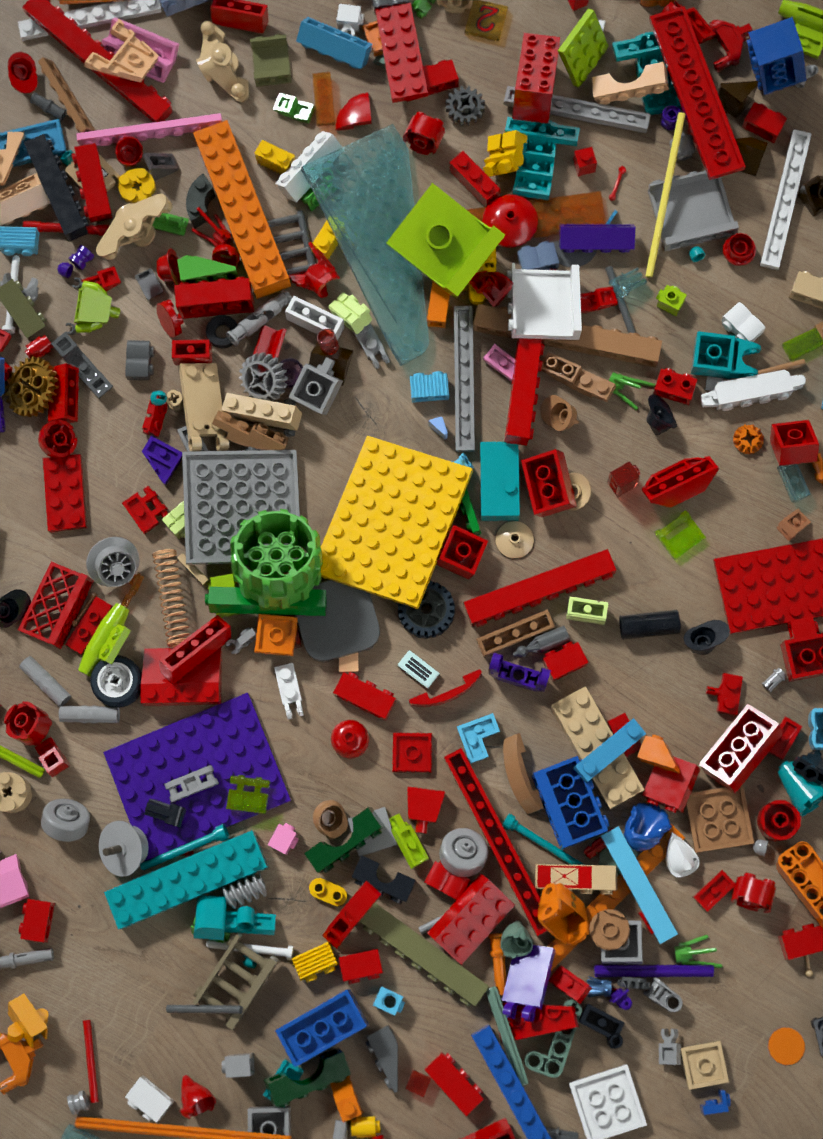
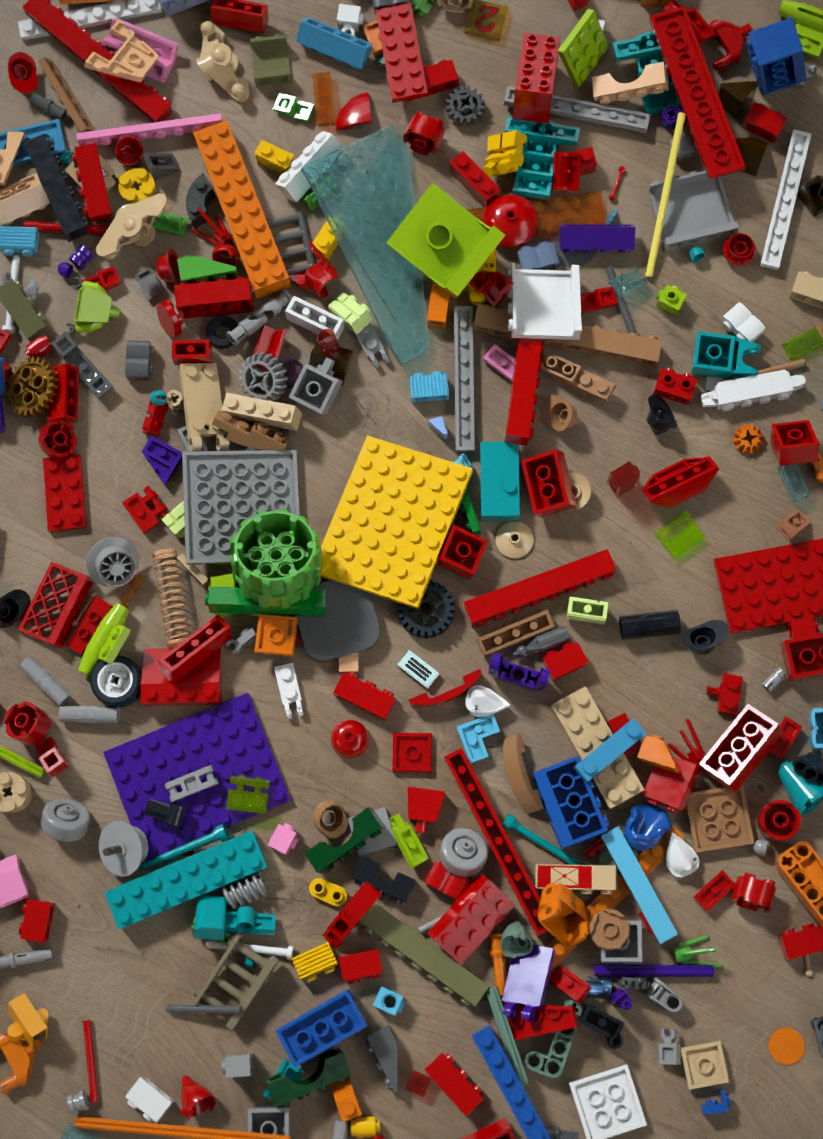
(485, 701): none -> white piece
(566, 171): none -> red hinge
(620, 381): bright green plant -> none
(695, 755): none -> red plant

